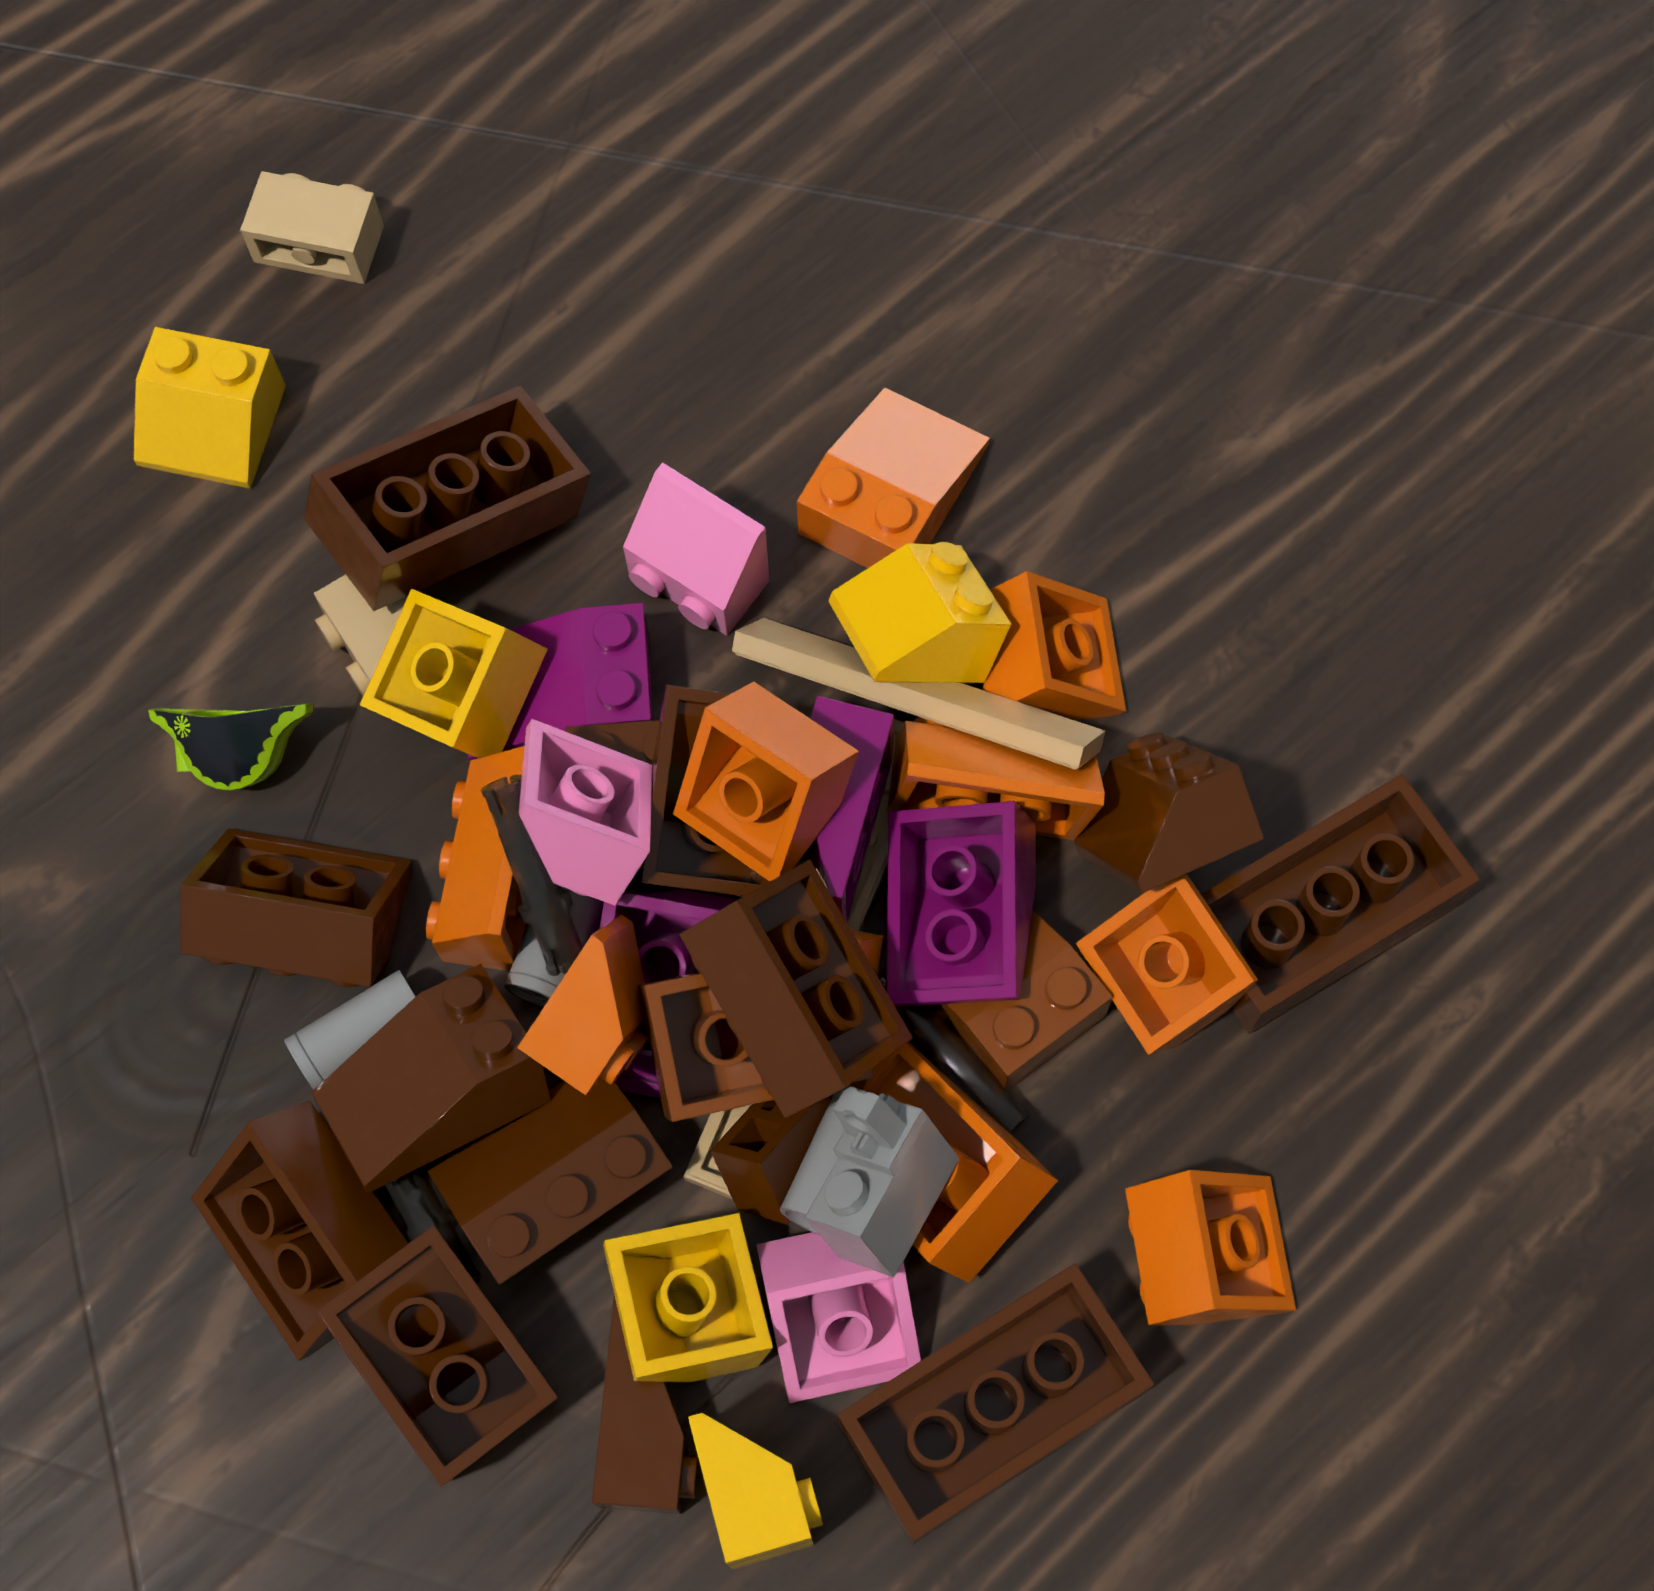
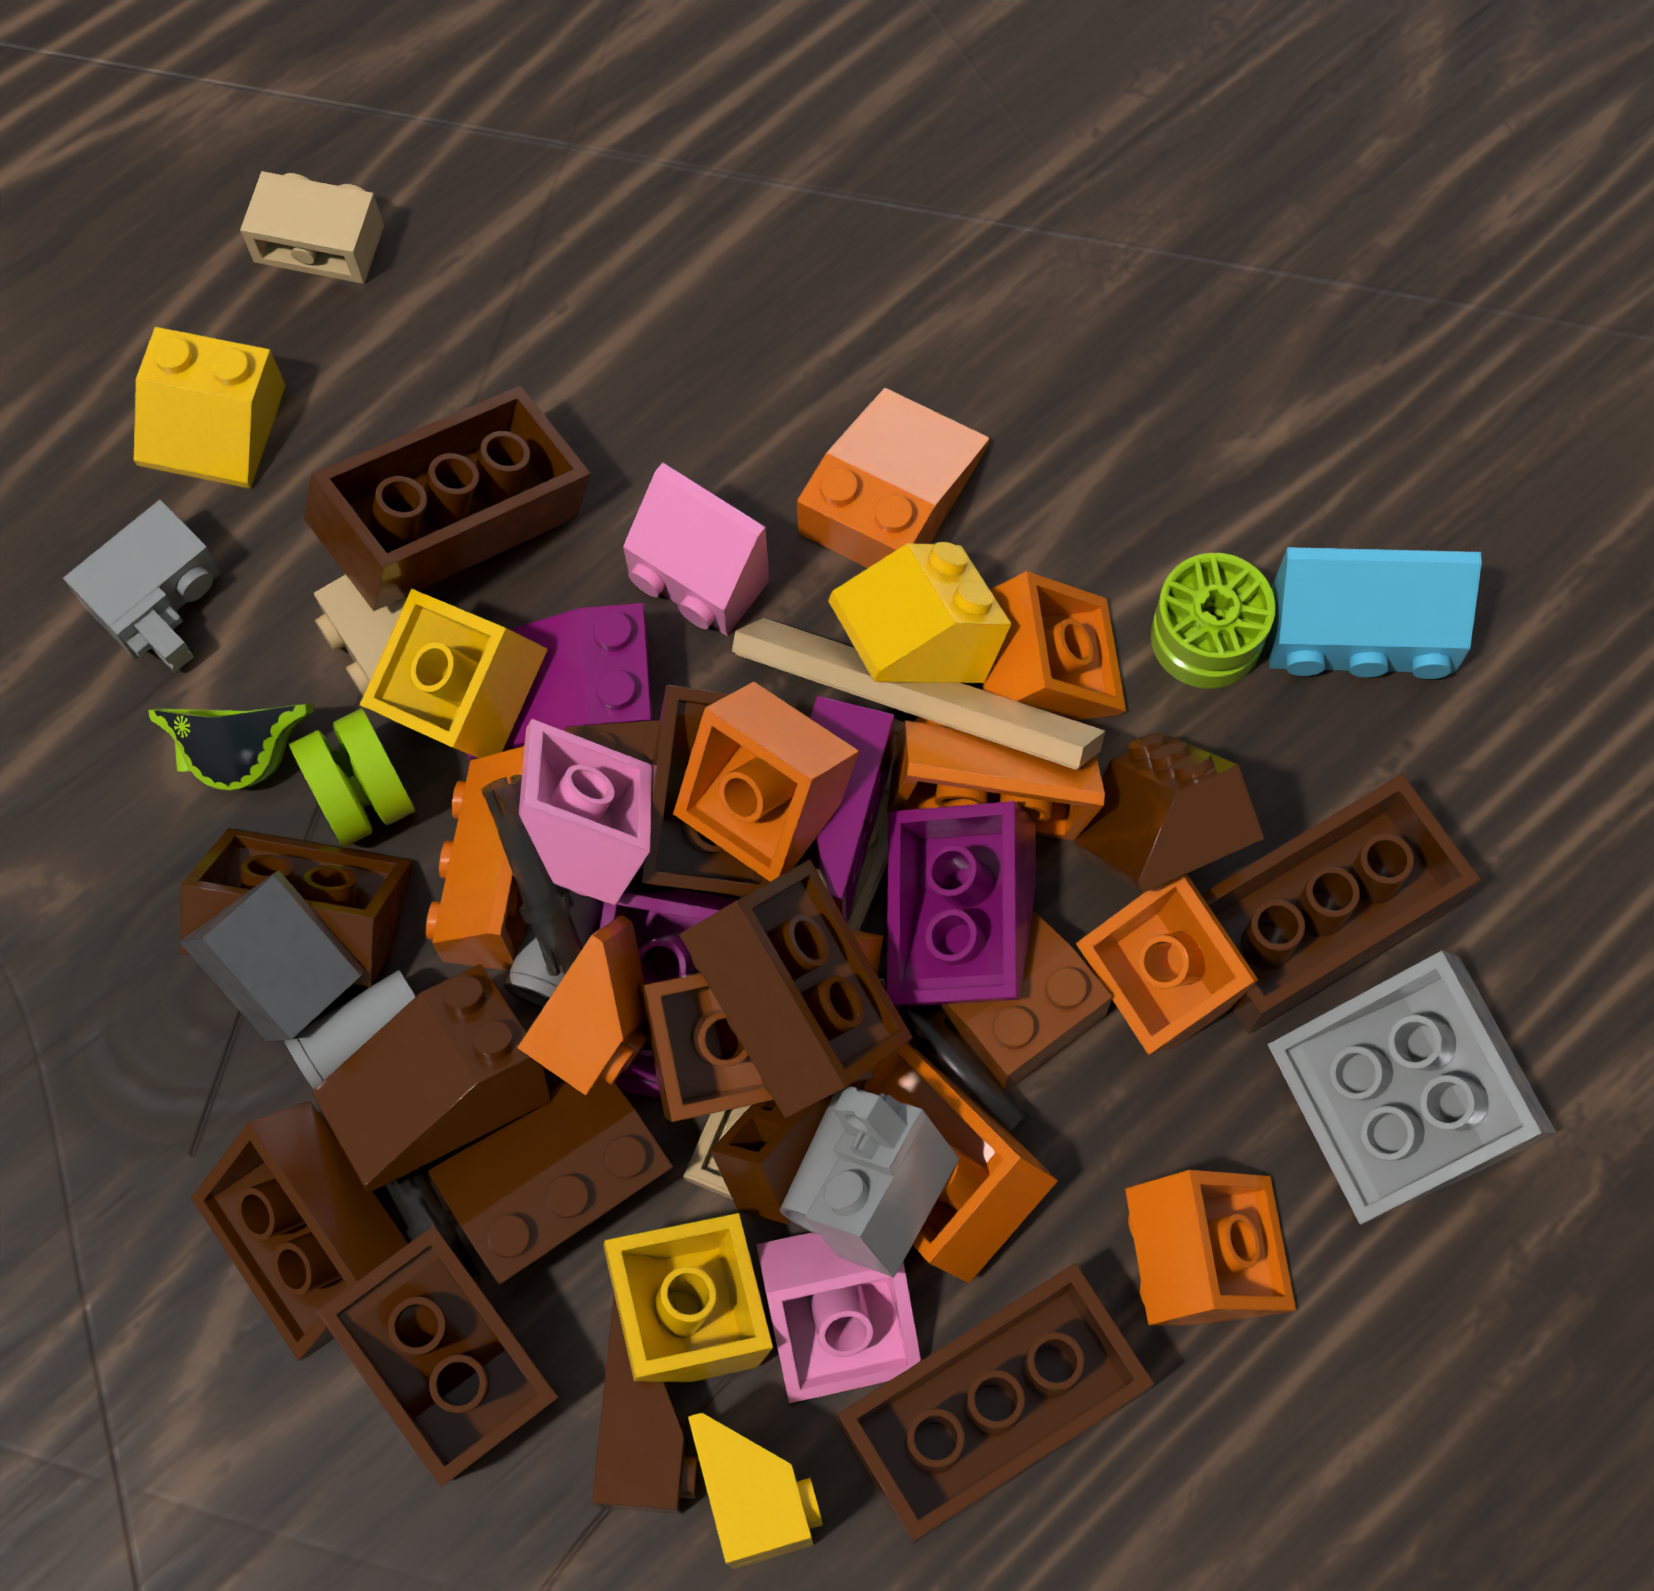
(143, 580): none -> light grey hinge
(274, 958): none -> flat silver slope
(352, 778): none -> lime wheel
(1212, 620): none -> lime wheel
(1373, 611): none -> medium azure slope
(1410, 1087): none -> light grey slope

